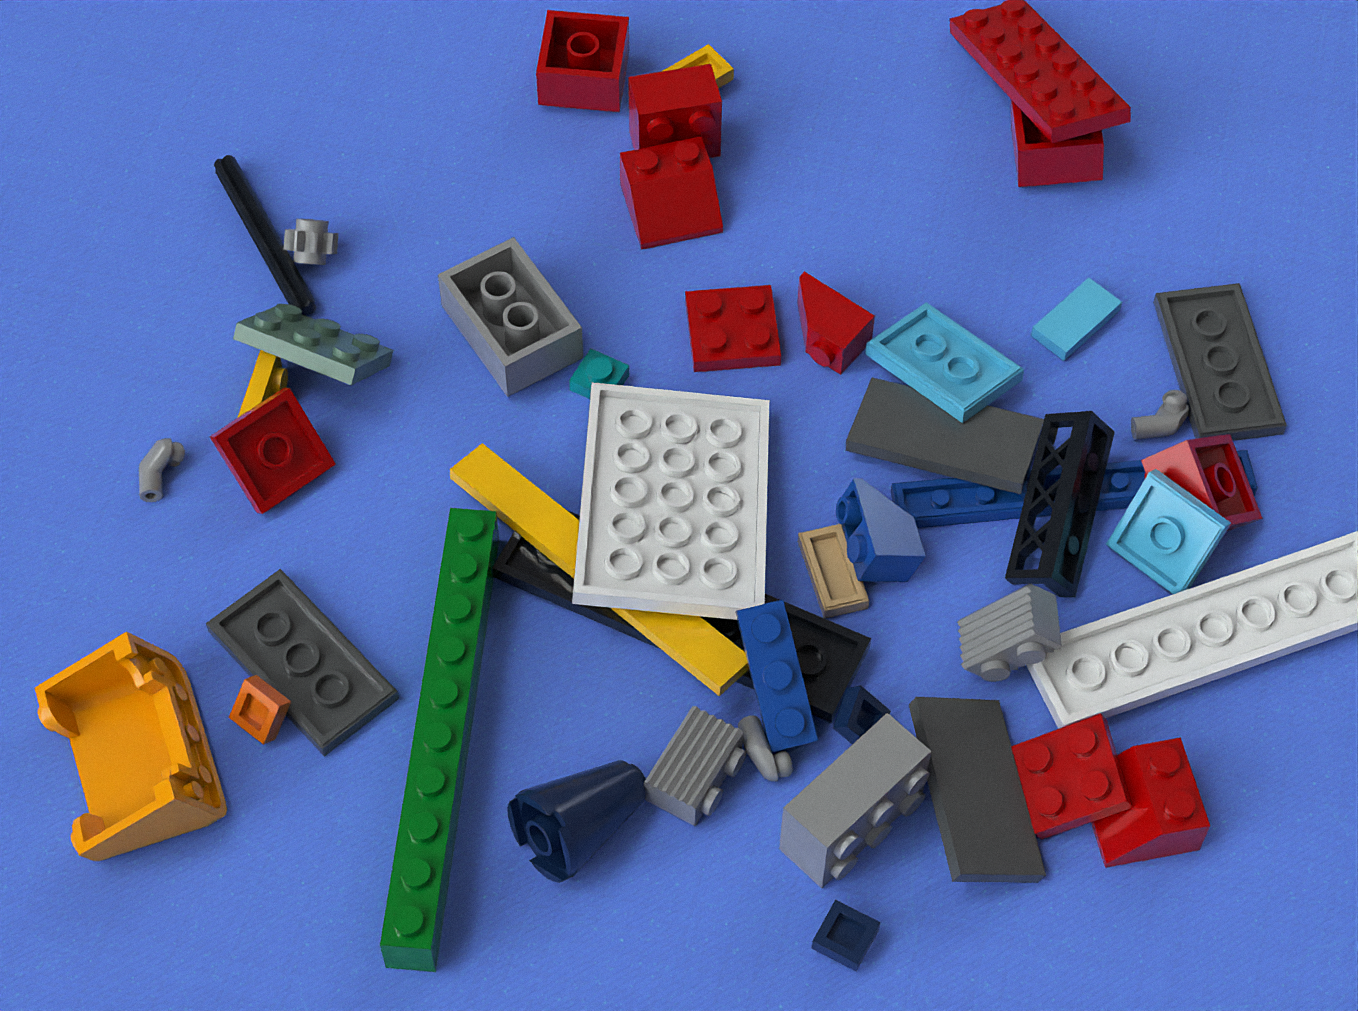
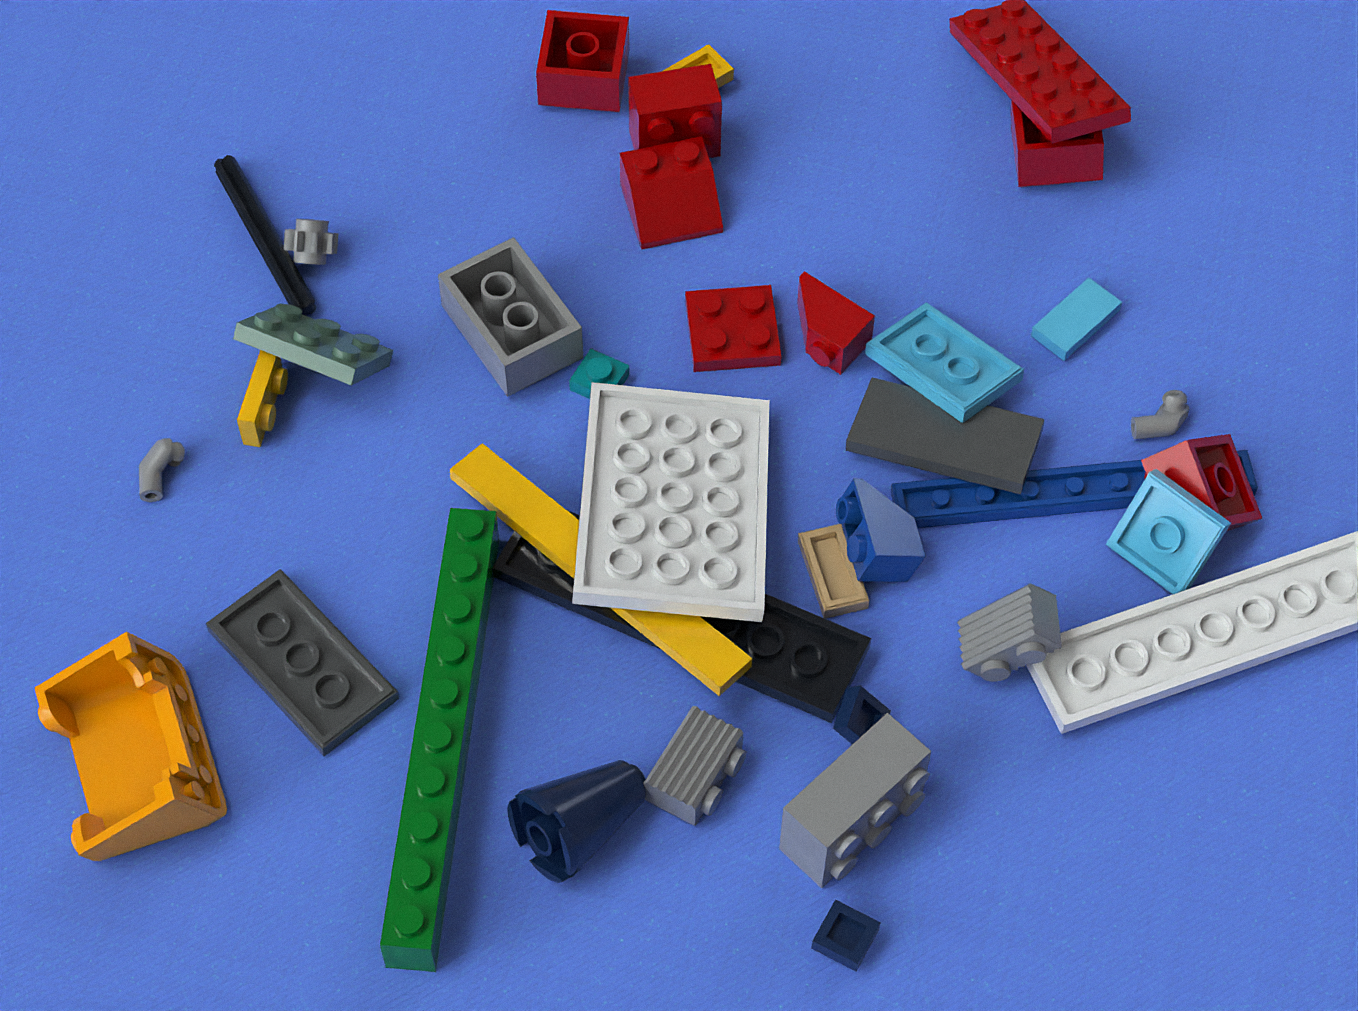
(259, 709): orange plate -> none
(272, 450): red plate -> none
(758, 749): light grey arm -> none
(776, 675): blue plate -> none
(977, 791): dark grey tile -> none
(1071, 776): red plate -> none
(1072, 502): black fence -> none
(1165, 808): red slope -> none
(1219, 362): dark grey tile -> none

